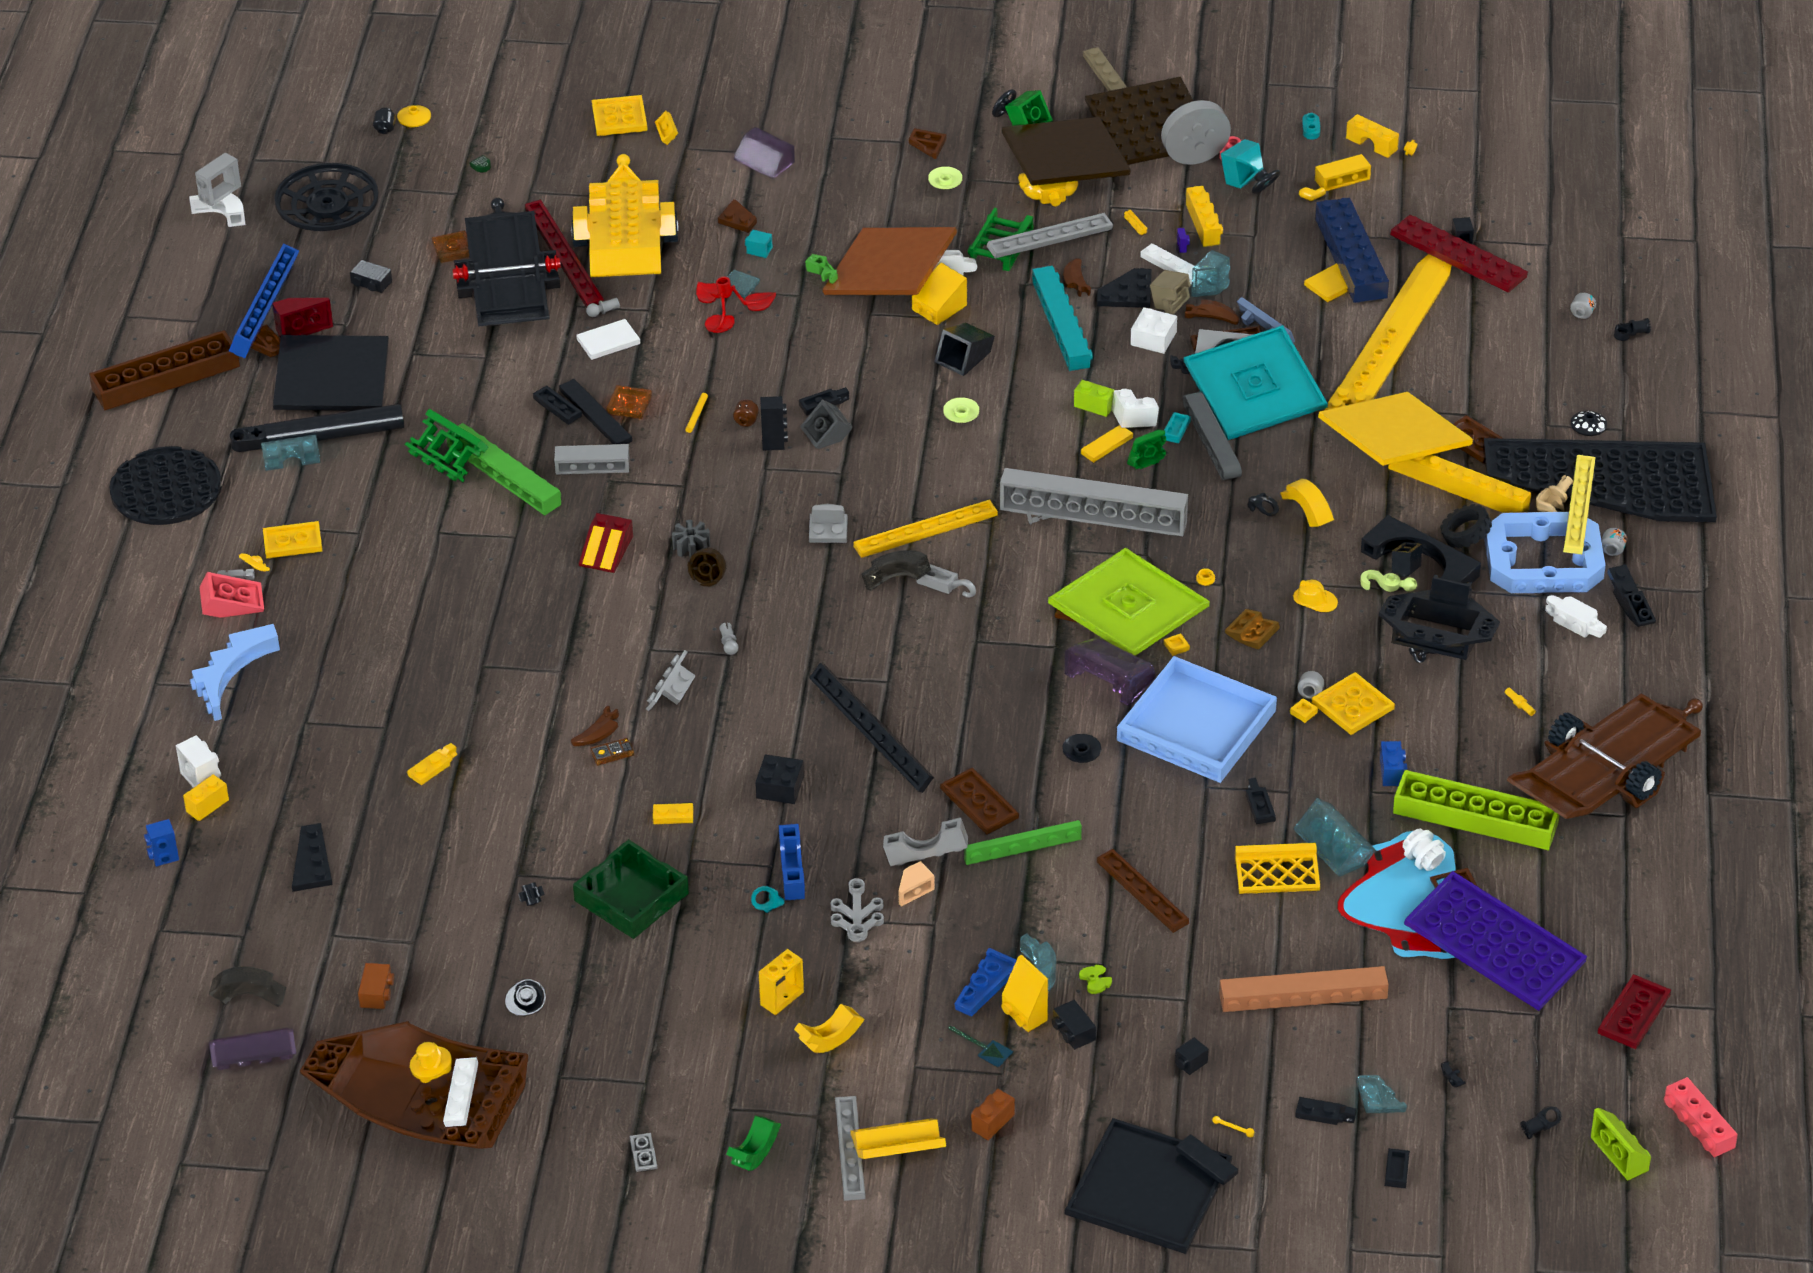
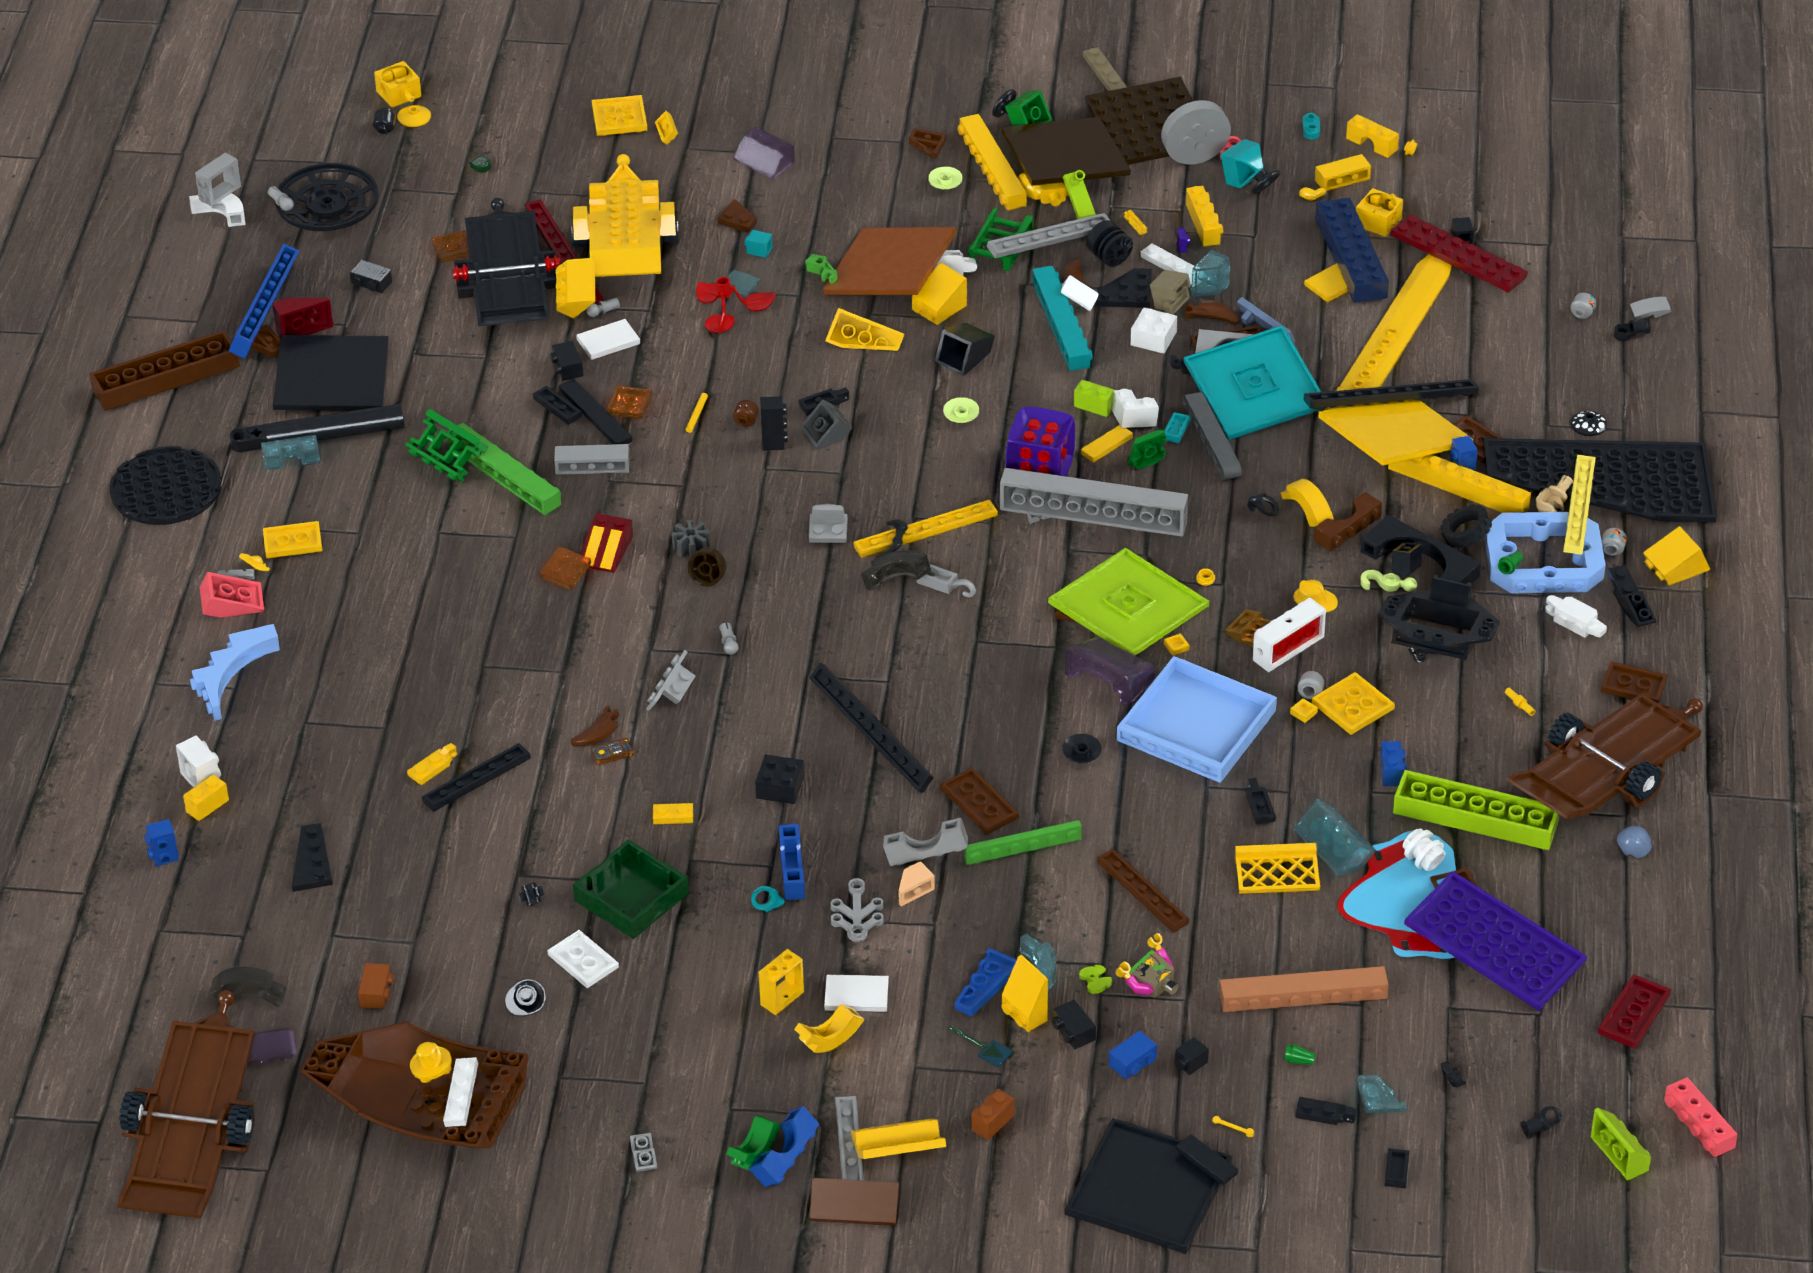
(191, 1105): none -> reddish brown piece
(280, 198): none -> light grey pin
(397, 84): none -> yellow piece
(476, 777): none -> black tile
(565, 568): none -> clear orange plate
(566, 360): none -> black piece
(575, 286): none -> yellow slope
(583, 958): none -> white tile
(797, 1129): none -> blue arch
(854, 1201): none -> reddish brown tile
(857, 991): none -> white tile
(860, 333): none -> yellow wedge
(901, 526): none -> black piece
(992, 162): none -> yellow brick
(1041, 441): none -> dark purple piece
(1078, 194): none -> lime piece
(1079, 292): none -> white slope
(1109, 243): none -> black wheel
(1133, 1055): none -> blue brick
(1152, 973): none -> torso
(1289, 634): none -> white brick
(1297, 1055): none -> green cone
(1333, 533): none -> reddish brown arch
(1380, 211): none -> yellow piece
(1391, 393): none -> black plate
(1464, 452): none -> blue brick
(1510, 562): none -> green cone
(1631, 681): none -> reddish brown plate
(1634, 841): none -> sand blue hair
(1652, 306): none -> light grey slope
(1676, 558): none -> yellow slope

